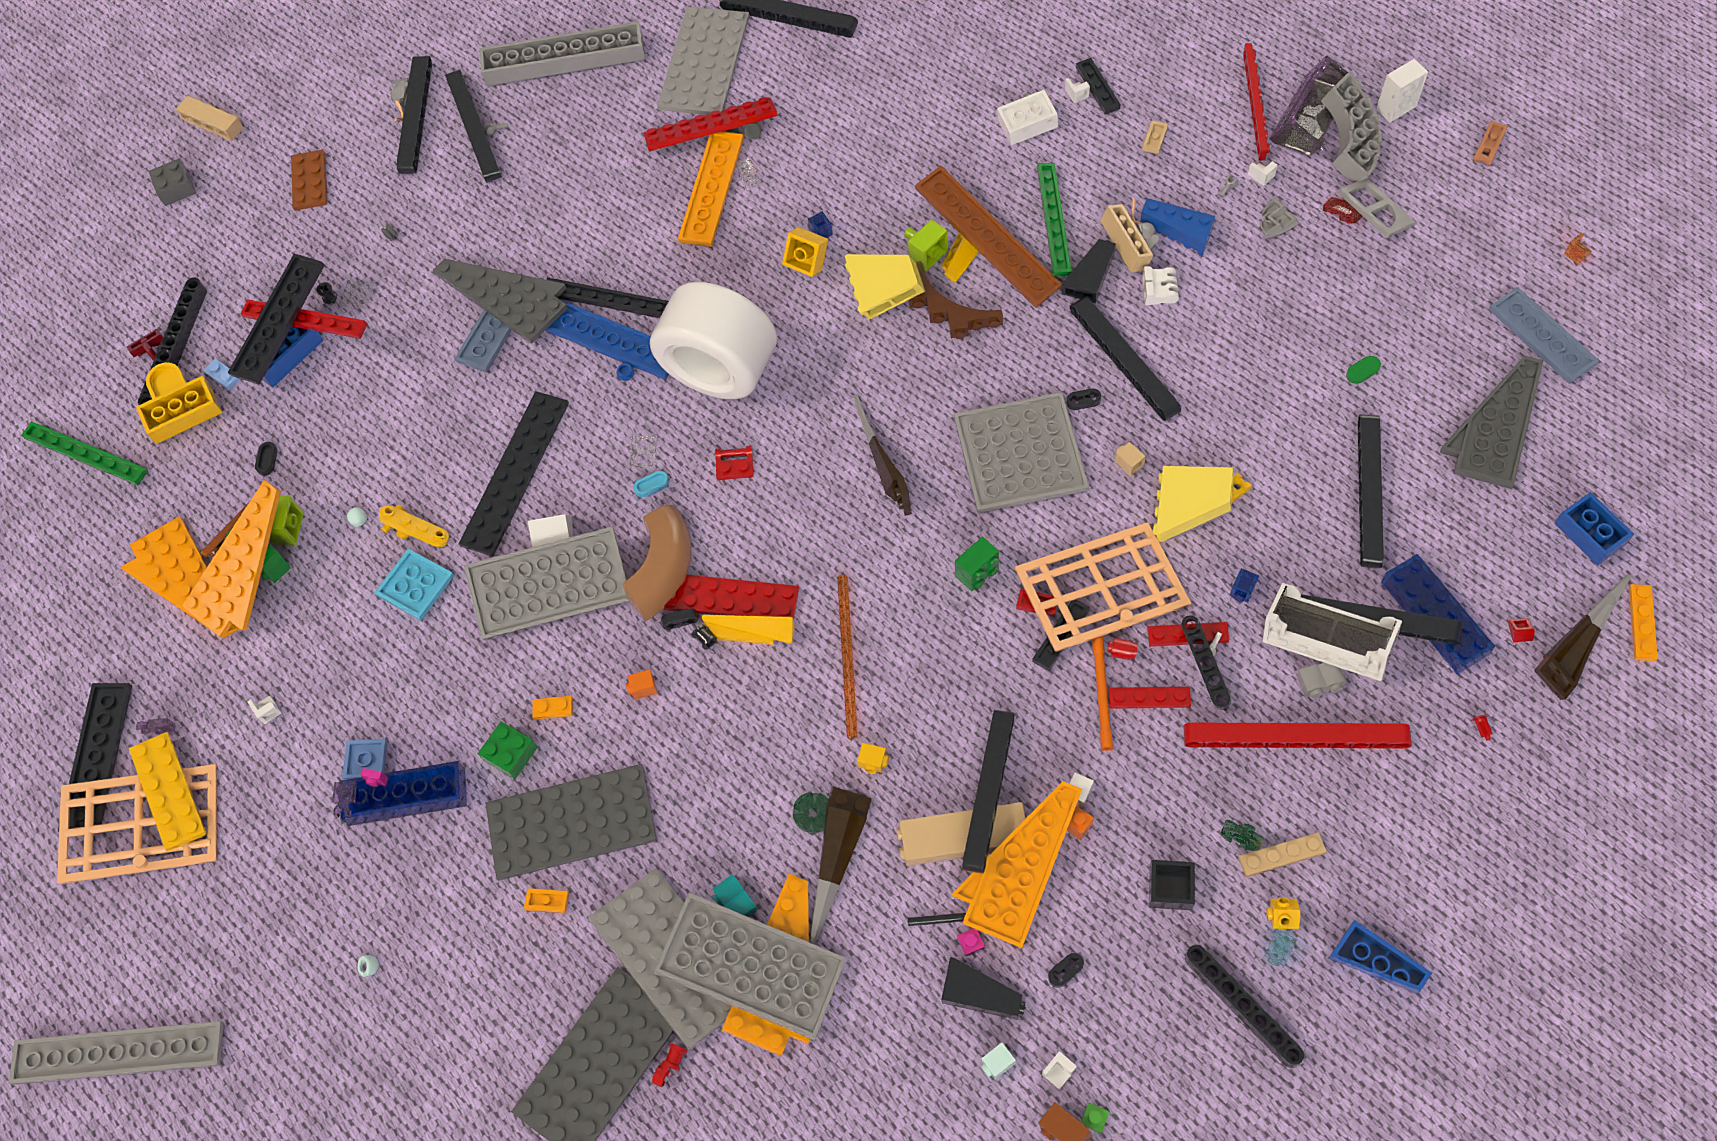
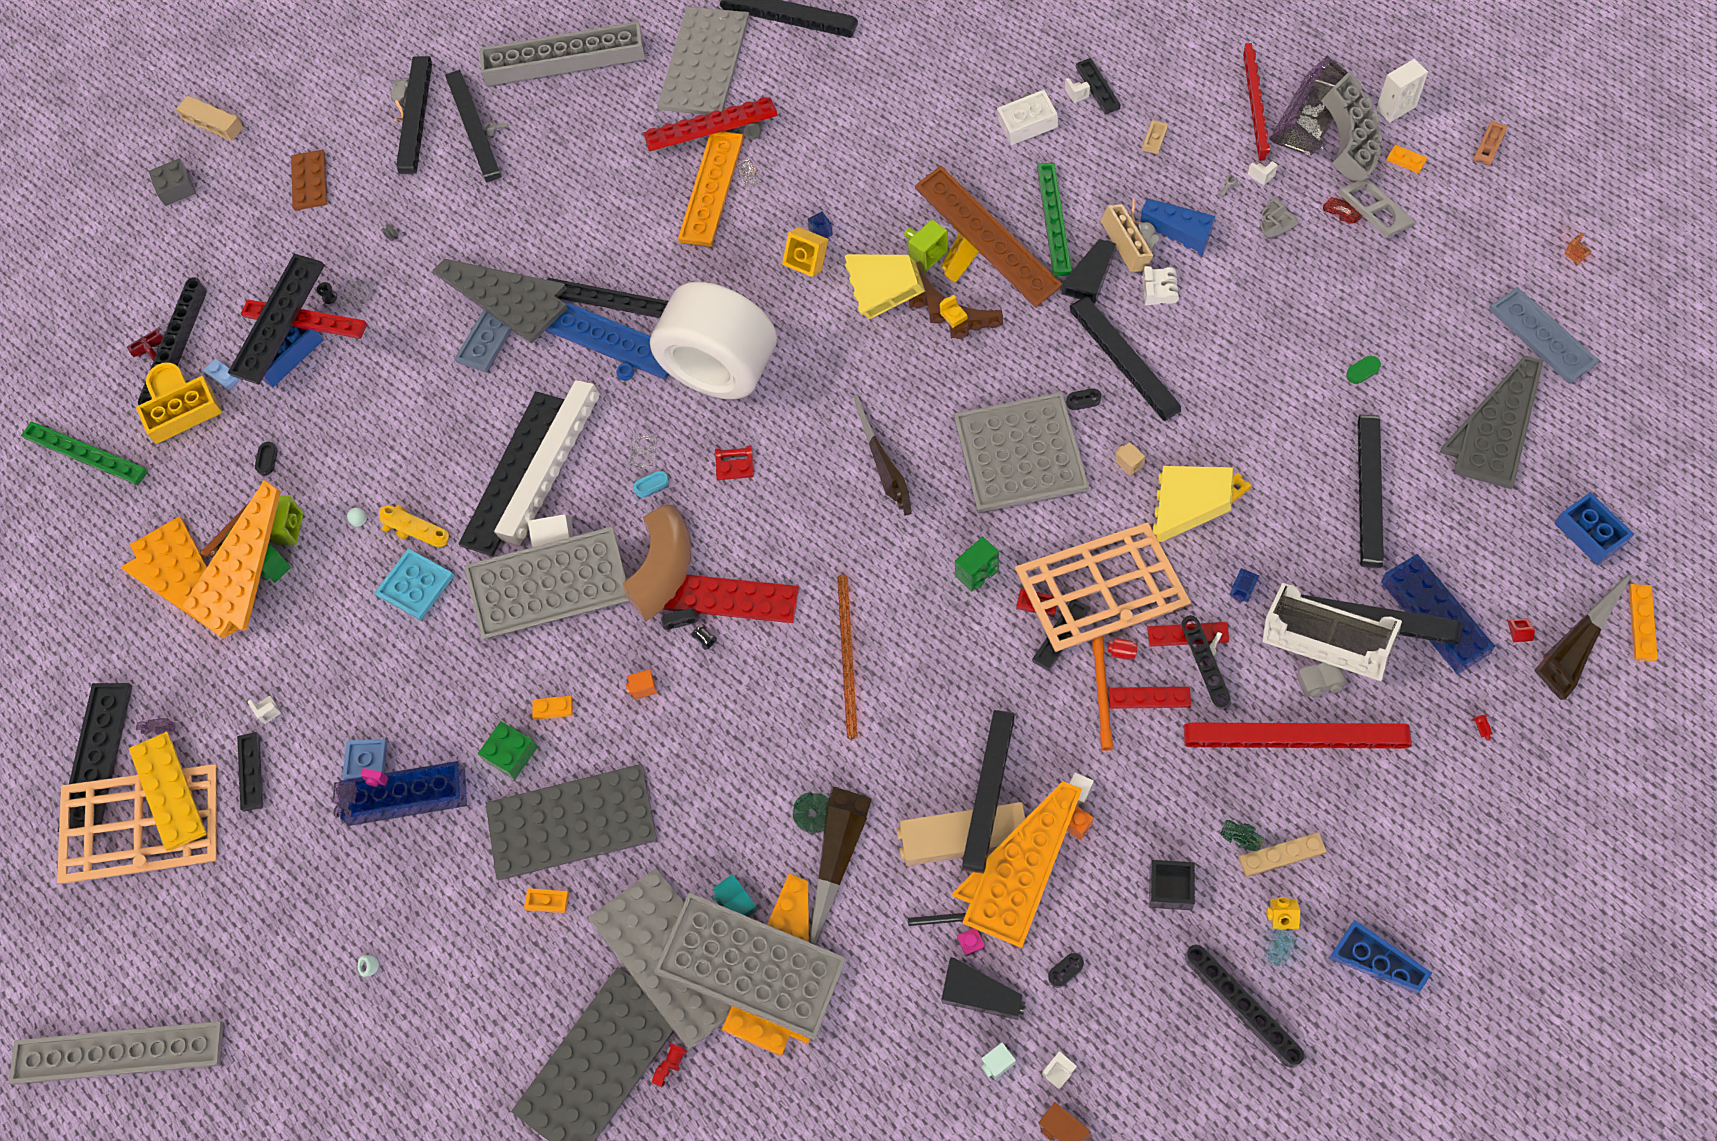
(250, 771): none -> black plate
(547, 462): none -> white brick
(751, 628): yellow wedge -> none
(872, 758): yellow brick -> none
(952, 311): none -> yellow bracket
(1095, 1118): bright green plate -> none
(1407, 159): none -> light orange plate

